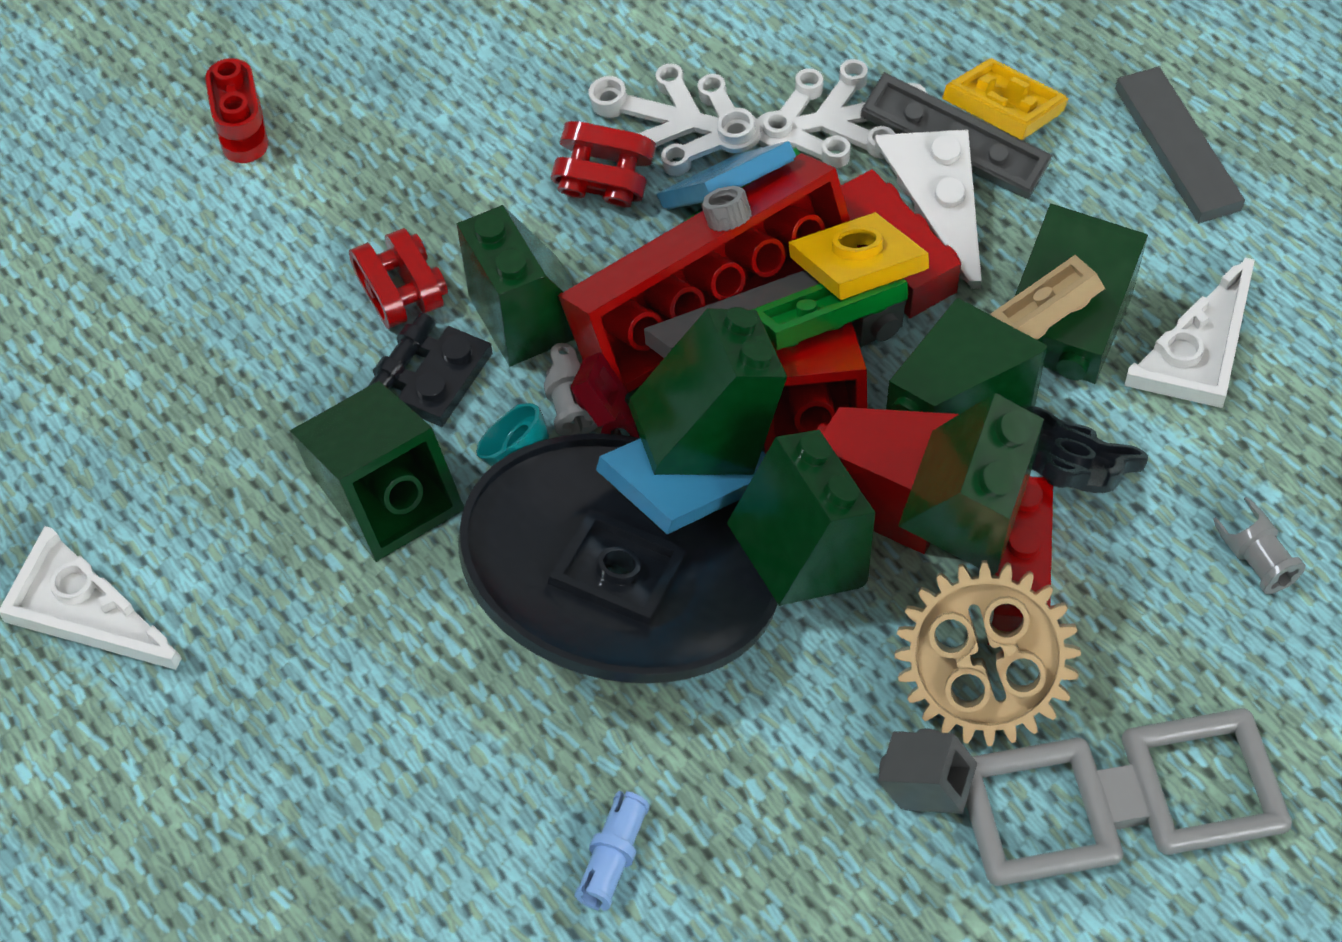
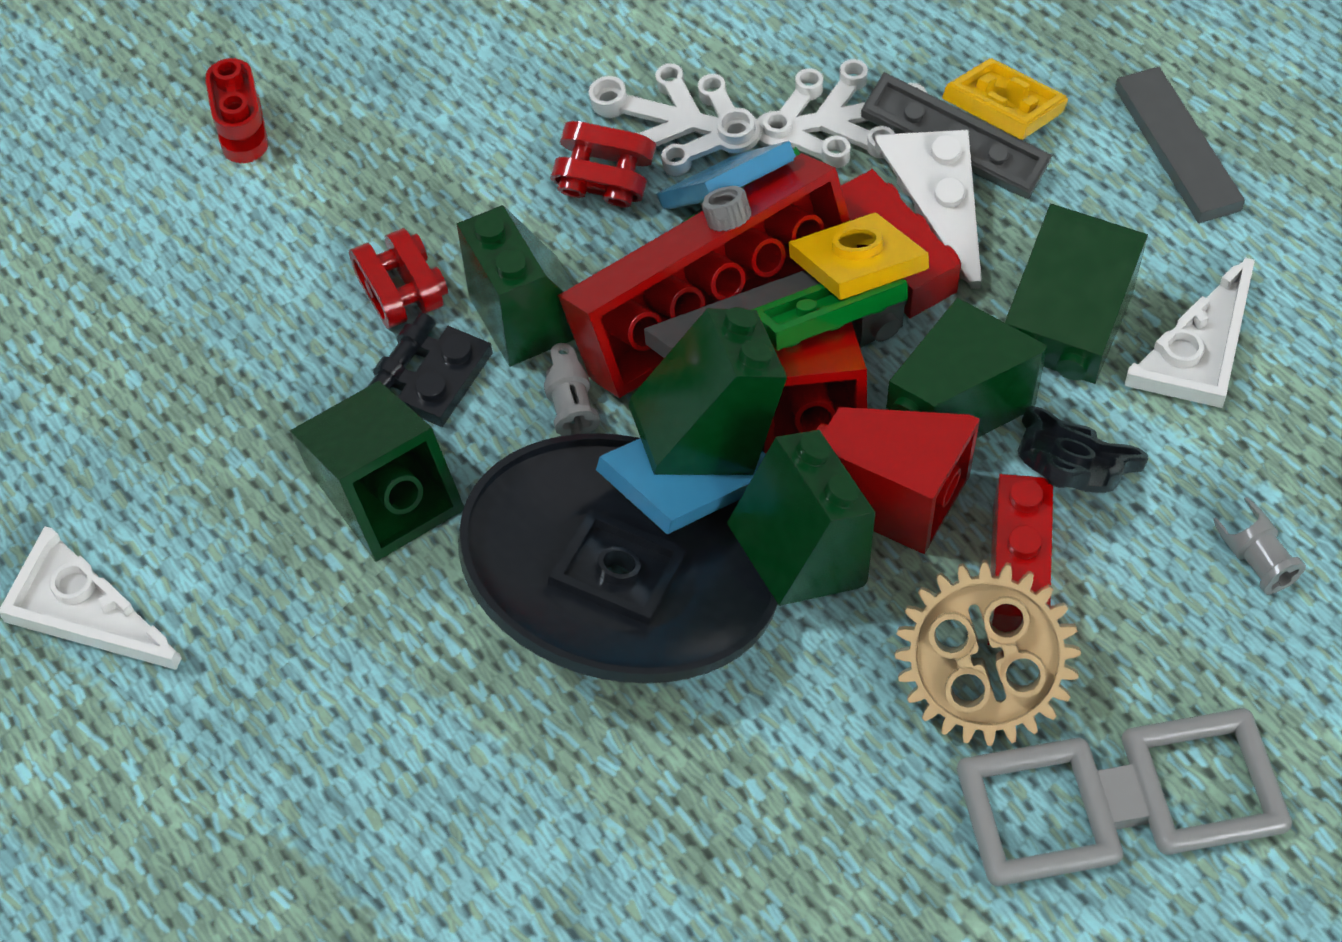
(511, 432): teal hat -> none
(603, 396): dark red plate -> none
(612, 850): light blue pin -> none
(927, 771): dark grey brick -> none
(974, 480): dark green slope -> none
(1051, 298): tan plate -> none

